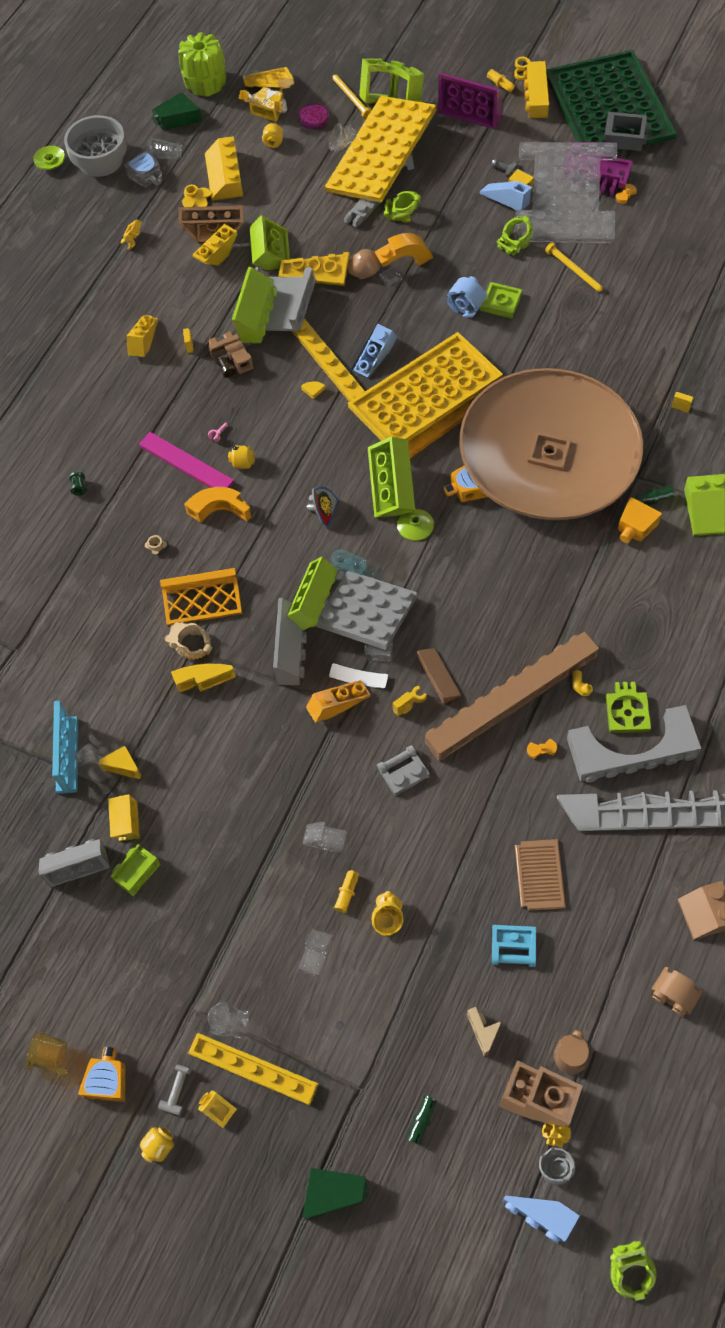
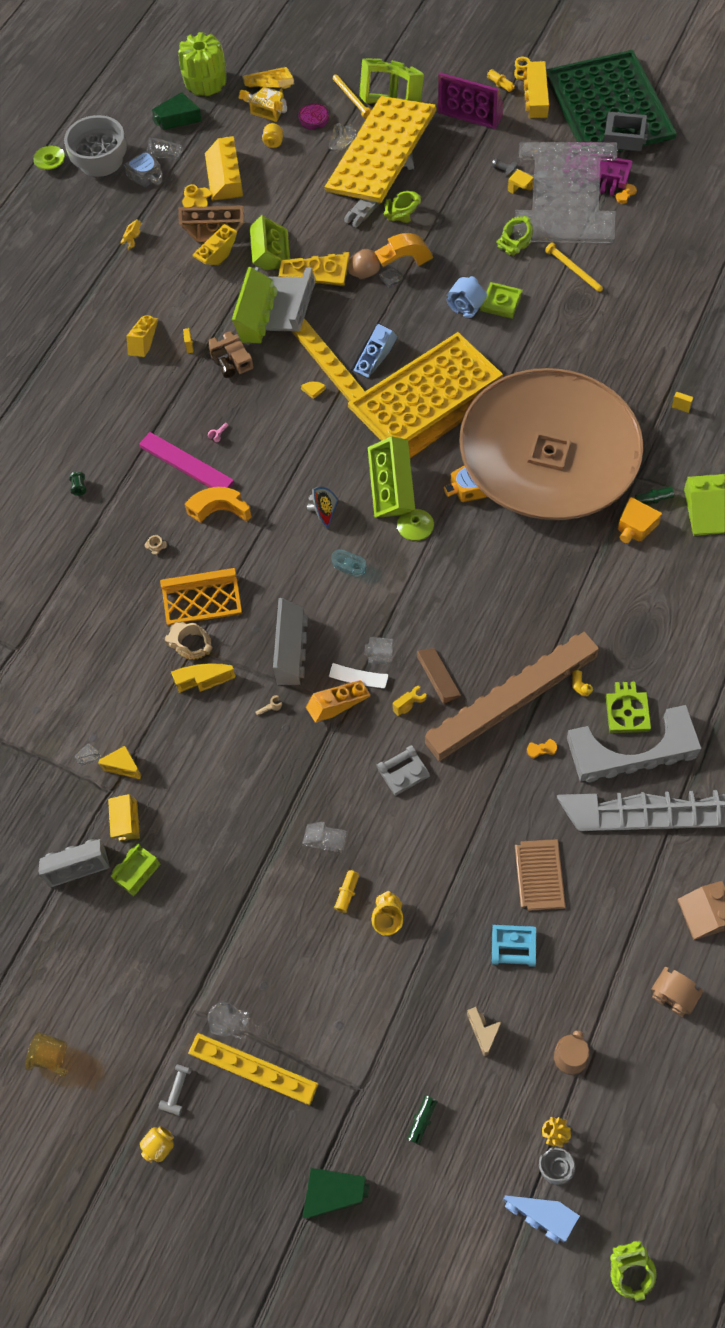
(64, 750): medium azure fence -> none
(104, 1078): torso -> none
(216, 1108): yellow bracket -> none
(241, 457): yellow head -> none
(275, 707): none -> tan hand
(312, 593): lime brick -> none
(315, 952): clear slope -> none
(366, 610): light grey plate -> none
(512, 194): light blue slope -> none
(540, 1095): medium nougat slope -> none

